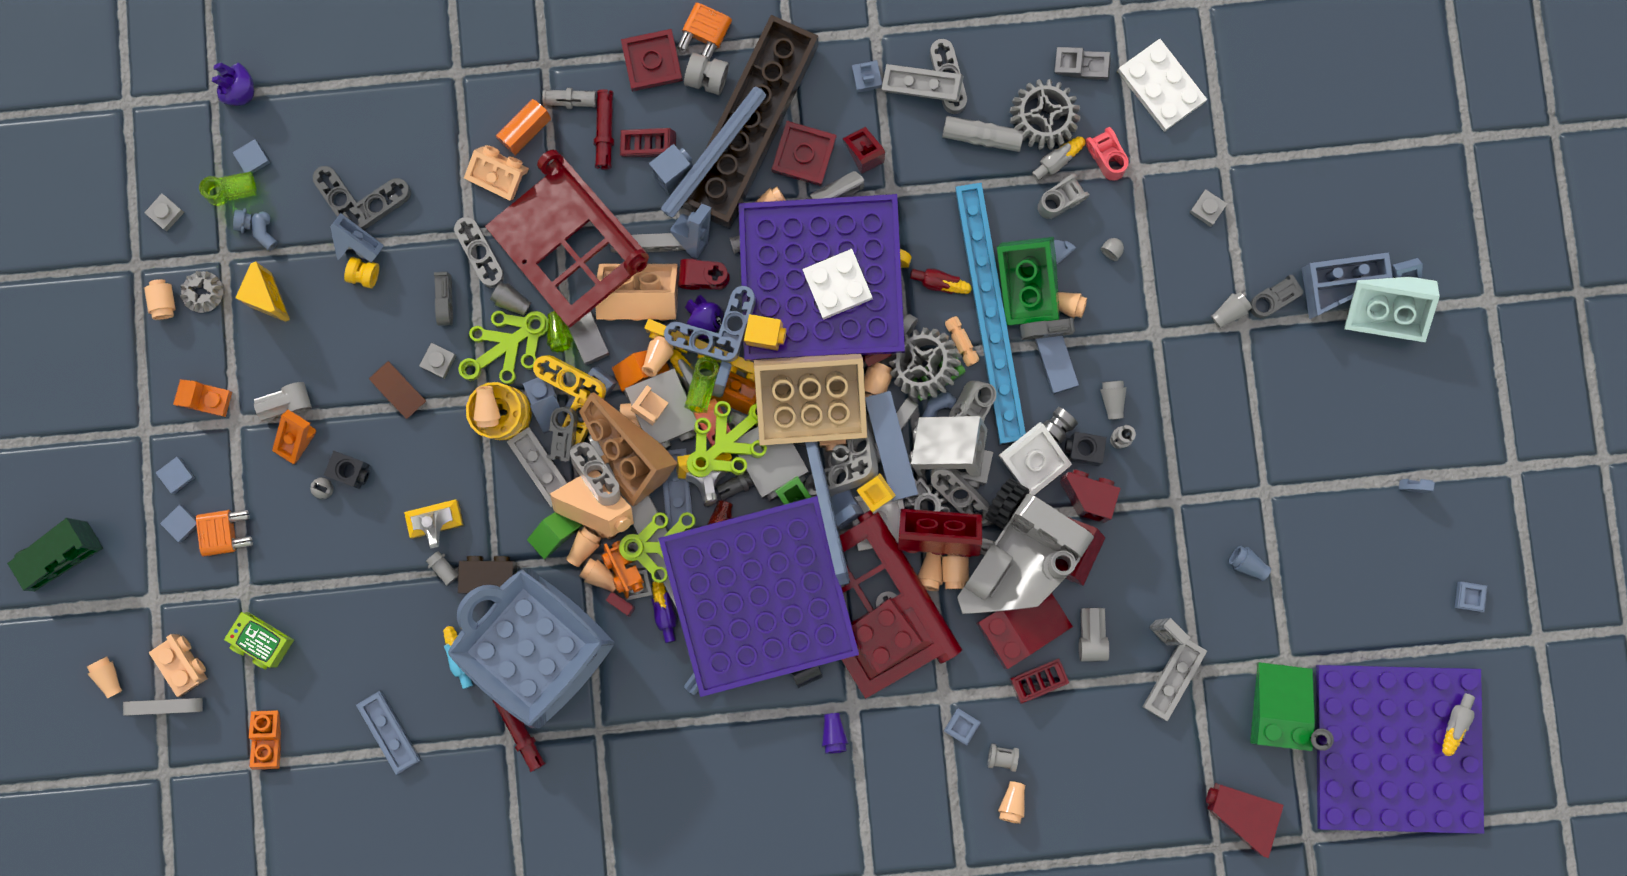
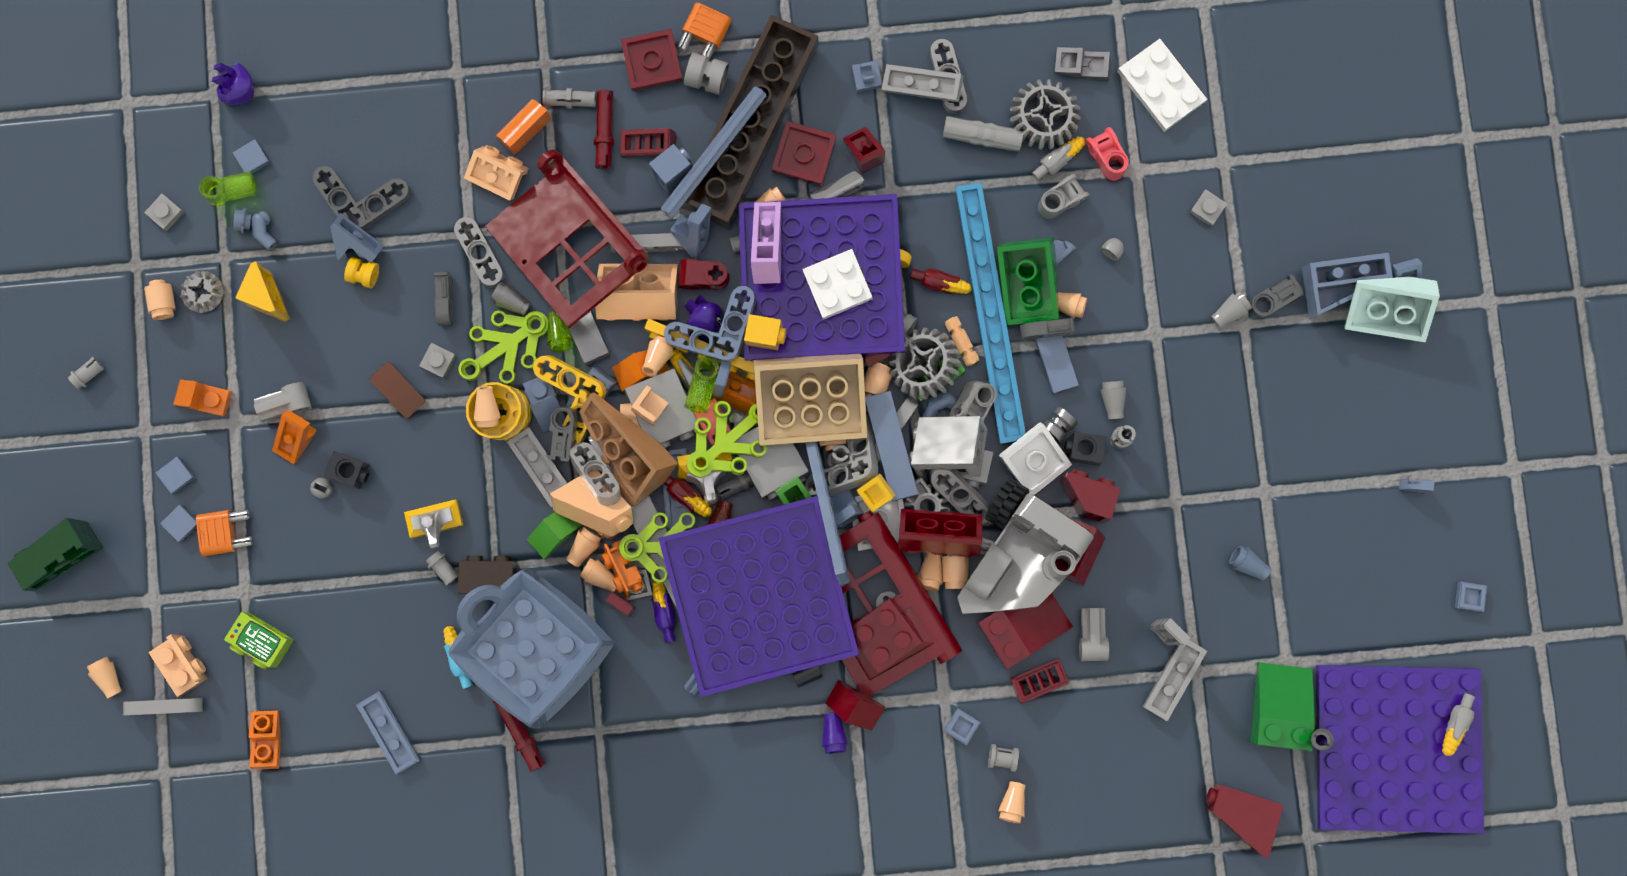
(85, 373): none -> light grey pin
(687, 496): none -> dark red piece
(766, 243): none -> lavender slope
(854, 706): none -> dark red slope

